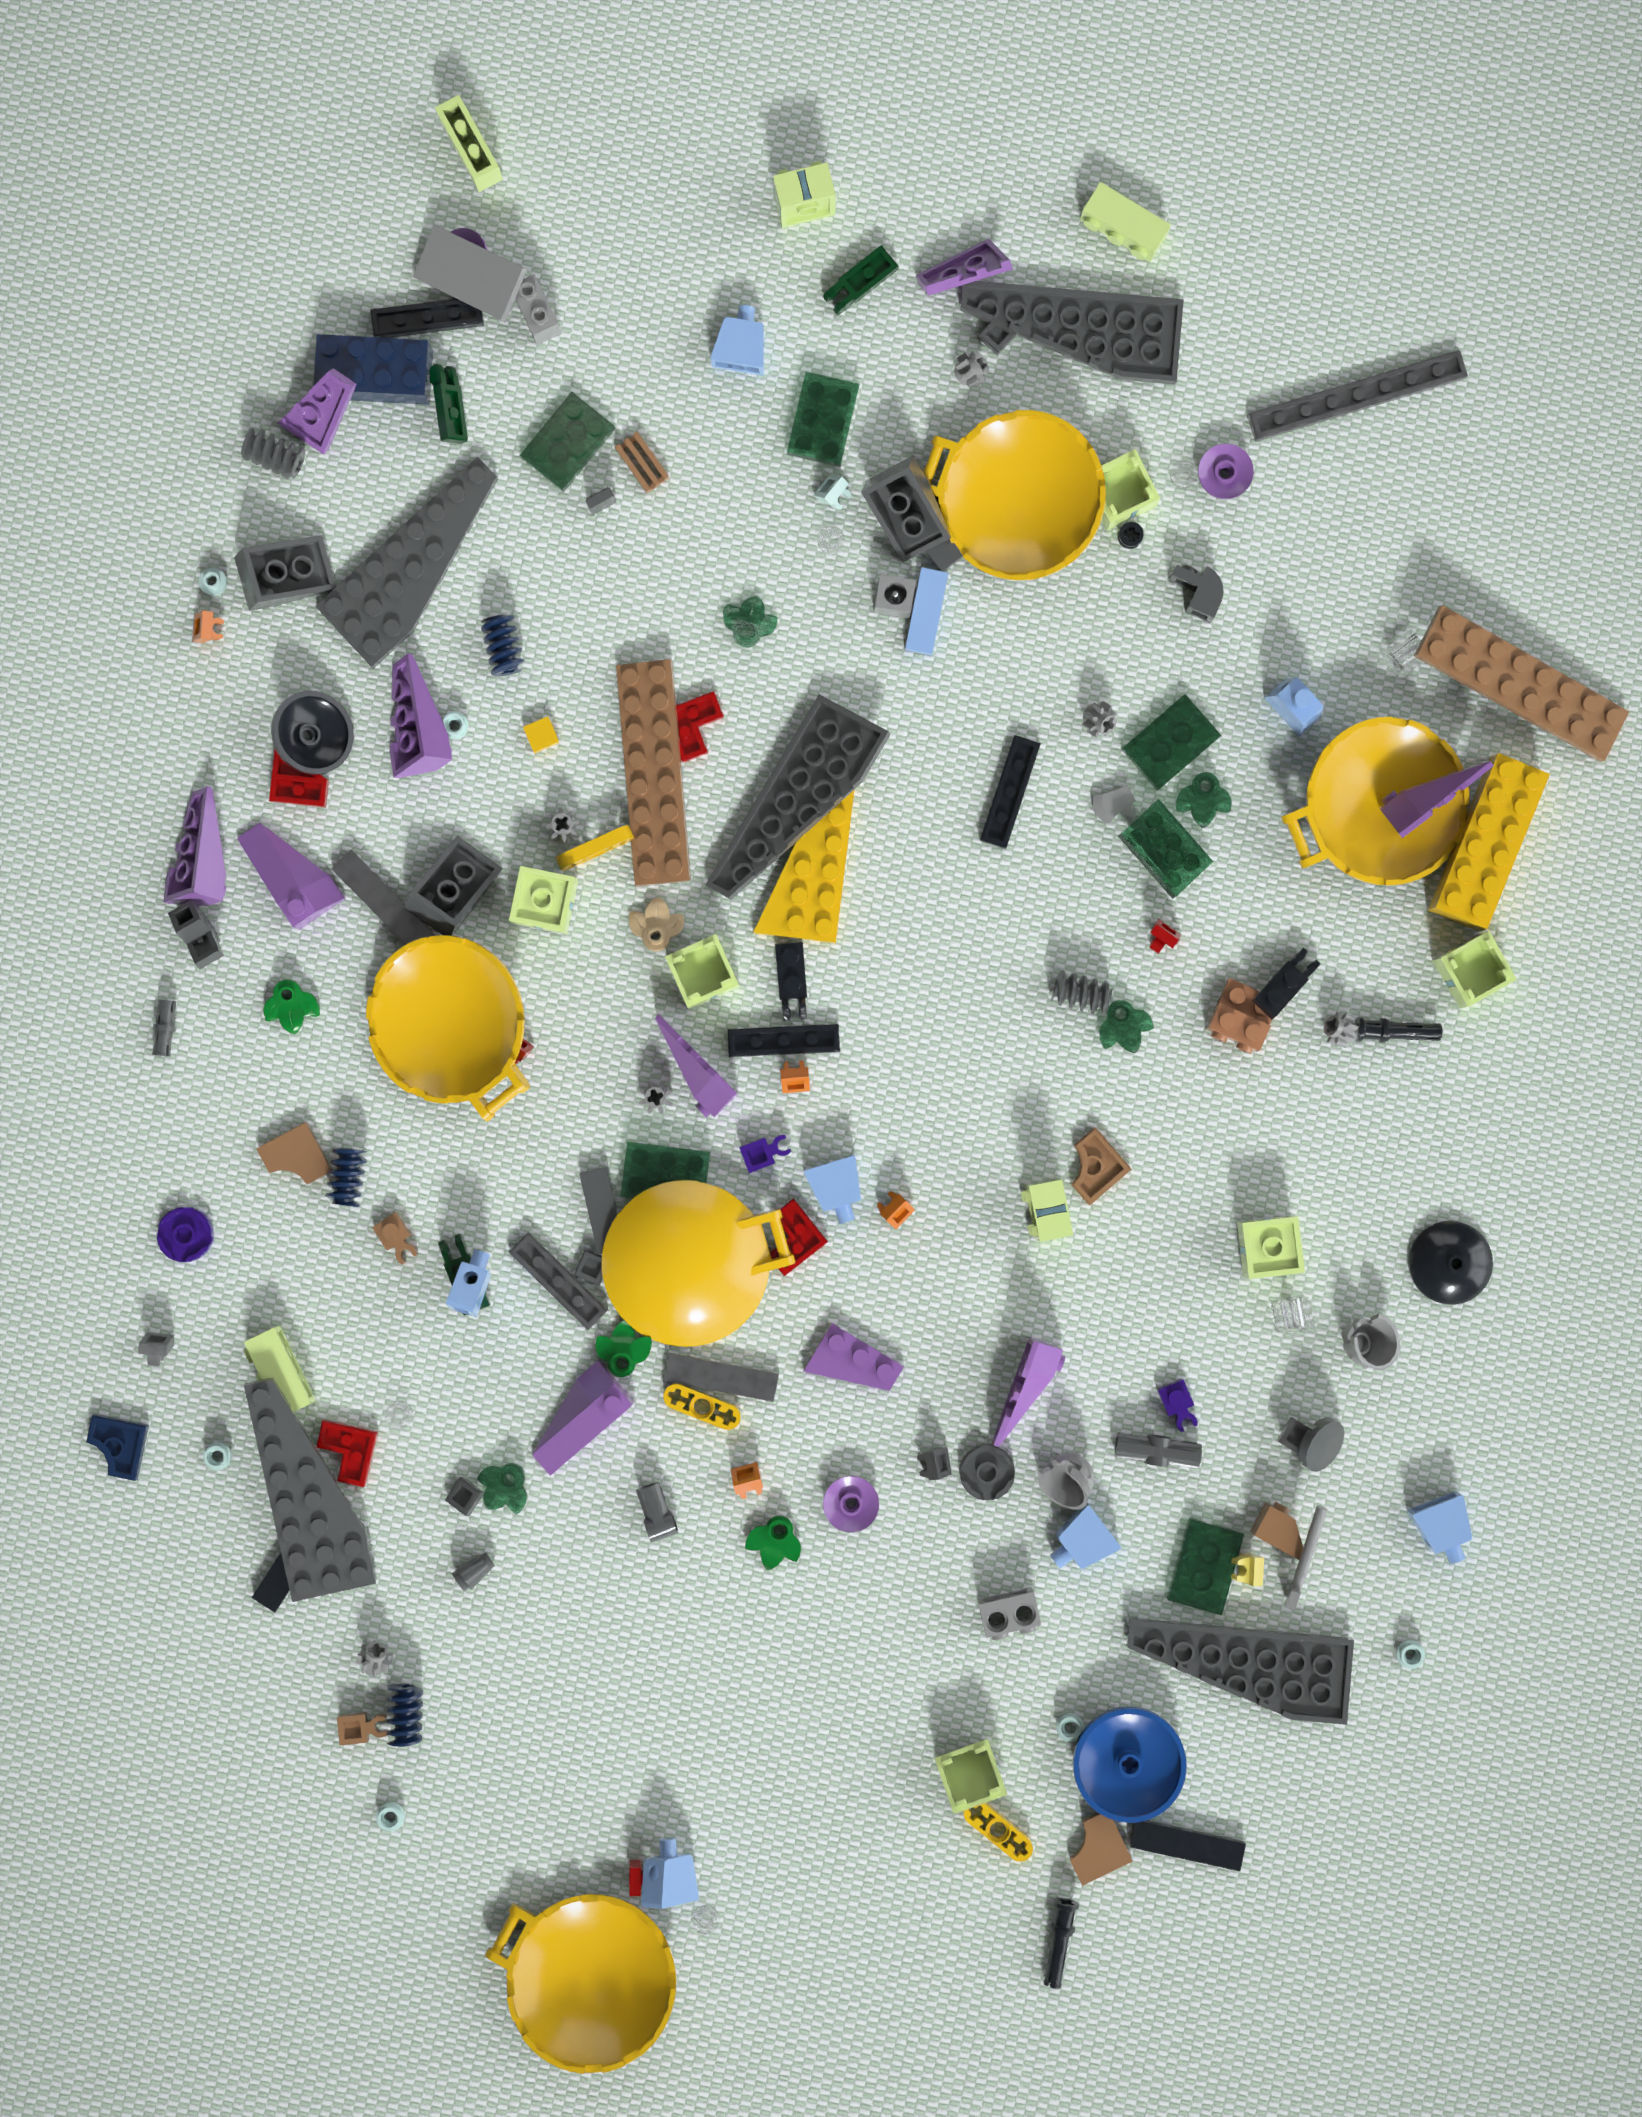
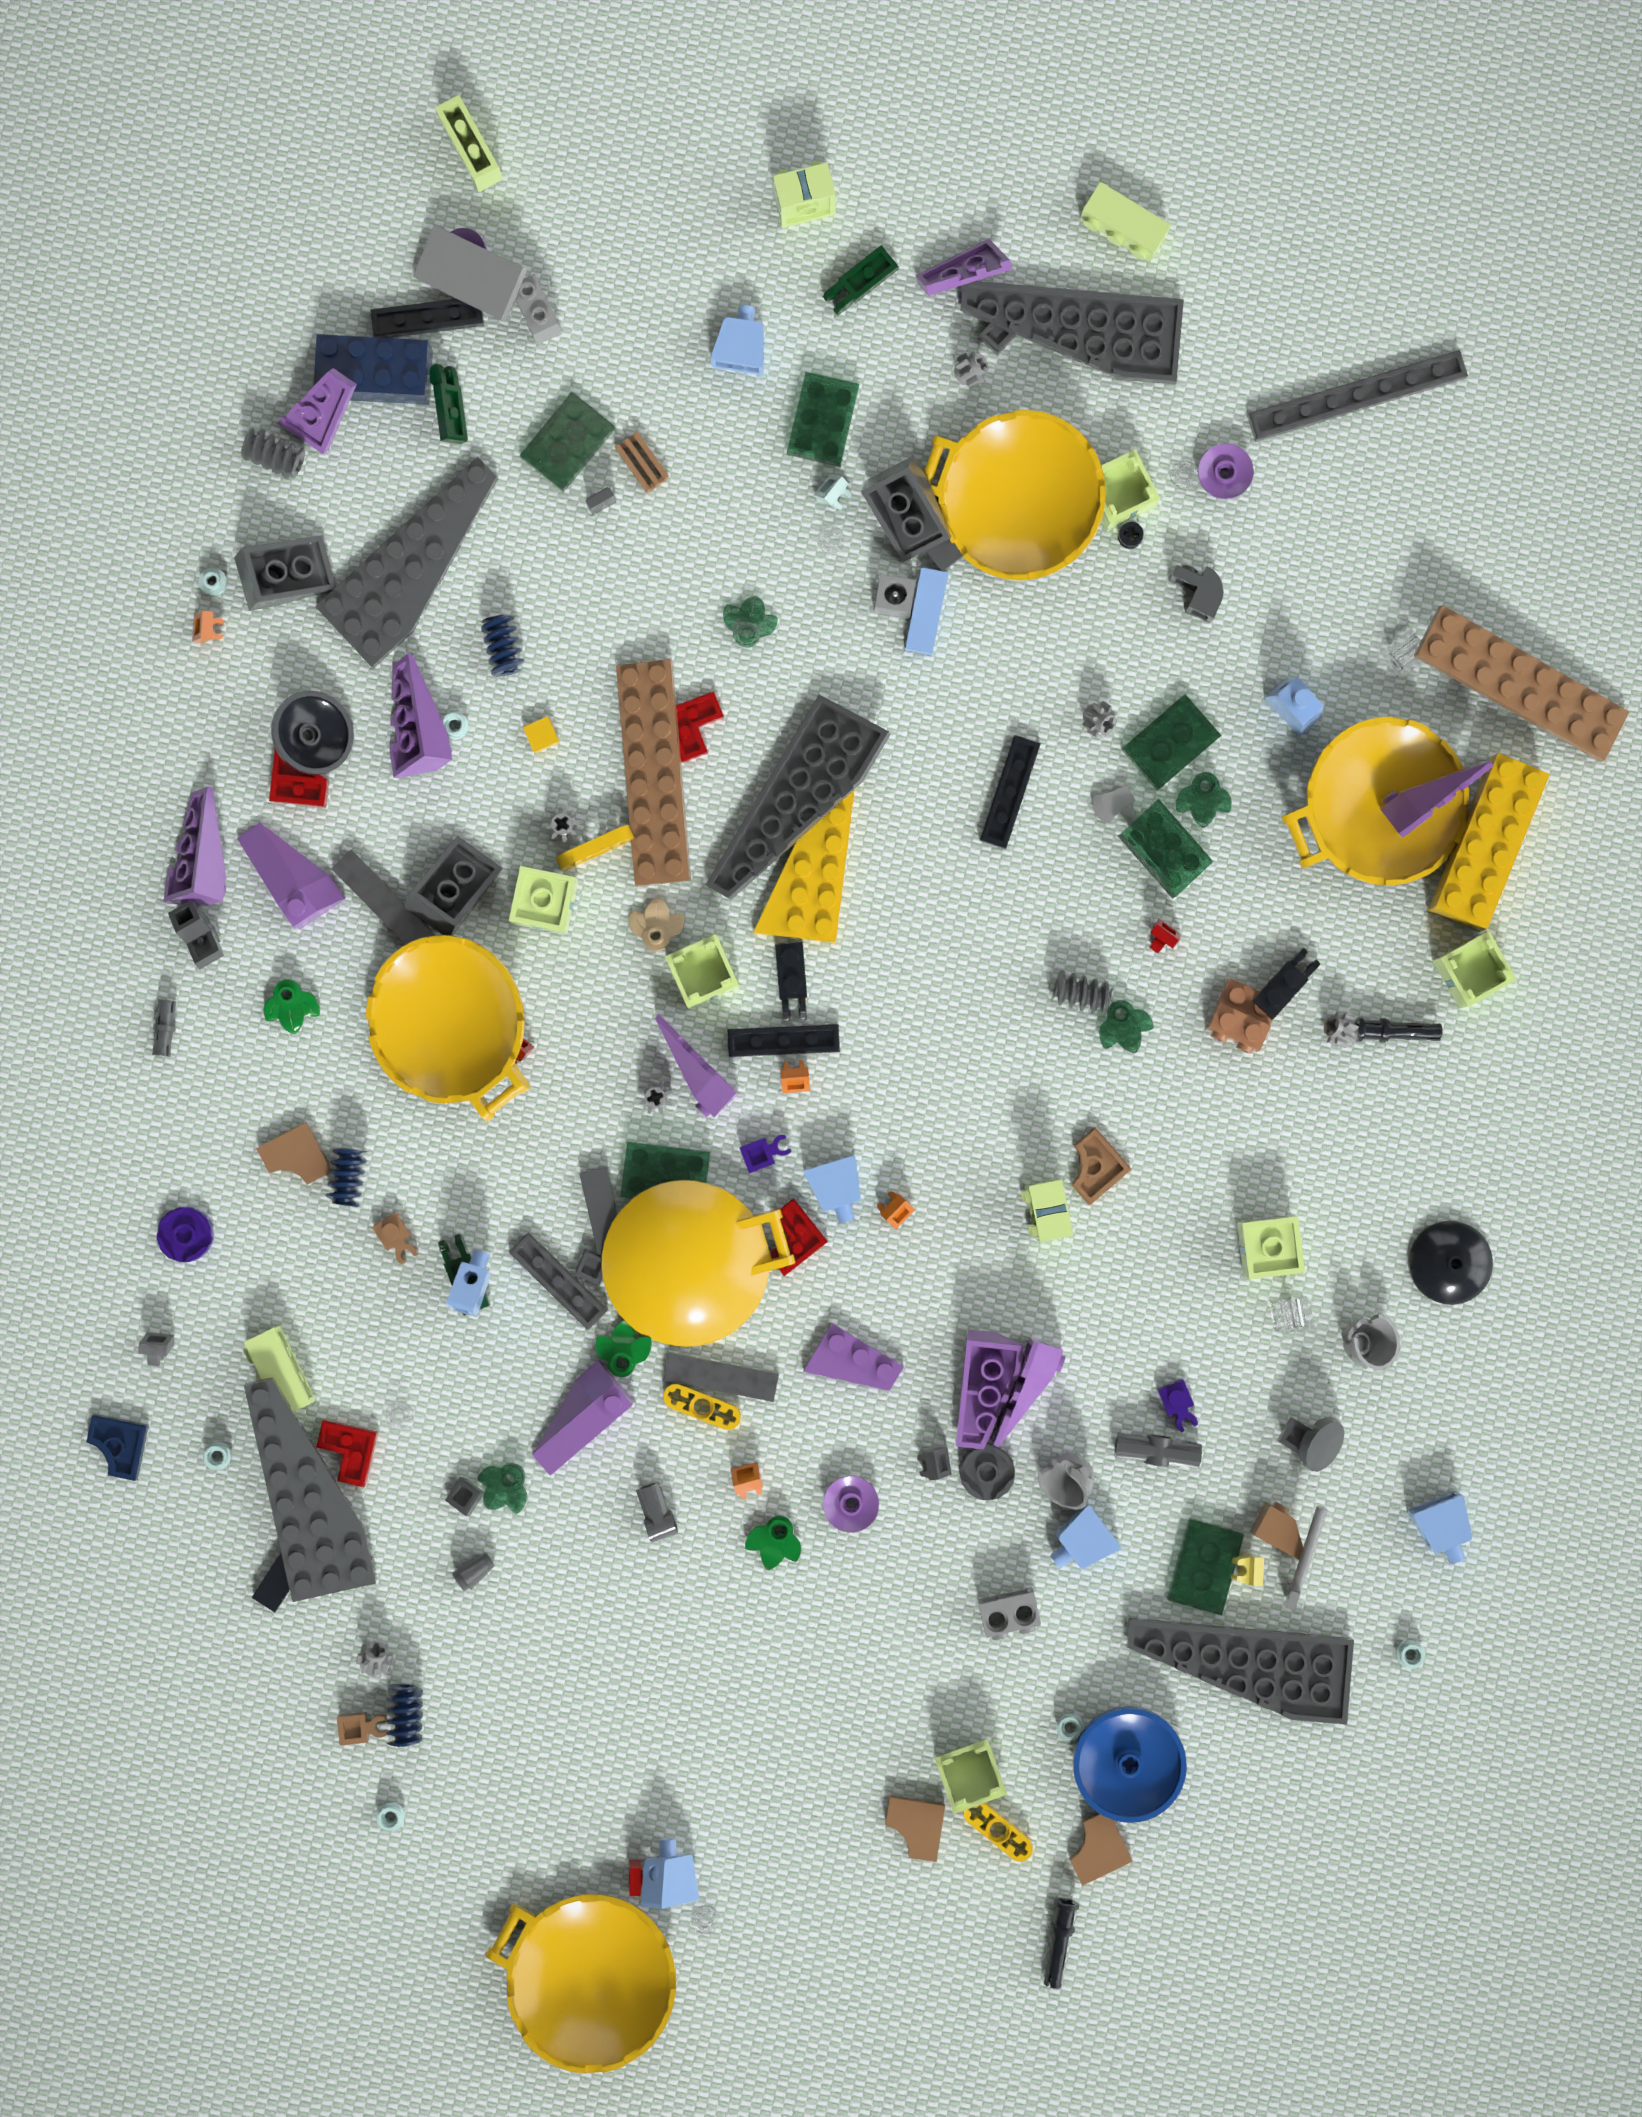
(919, 1824): none -> medium nougat tile
(988, 1377): none -> medium lavender wedge
(1188, 1844): black tile -> none

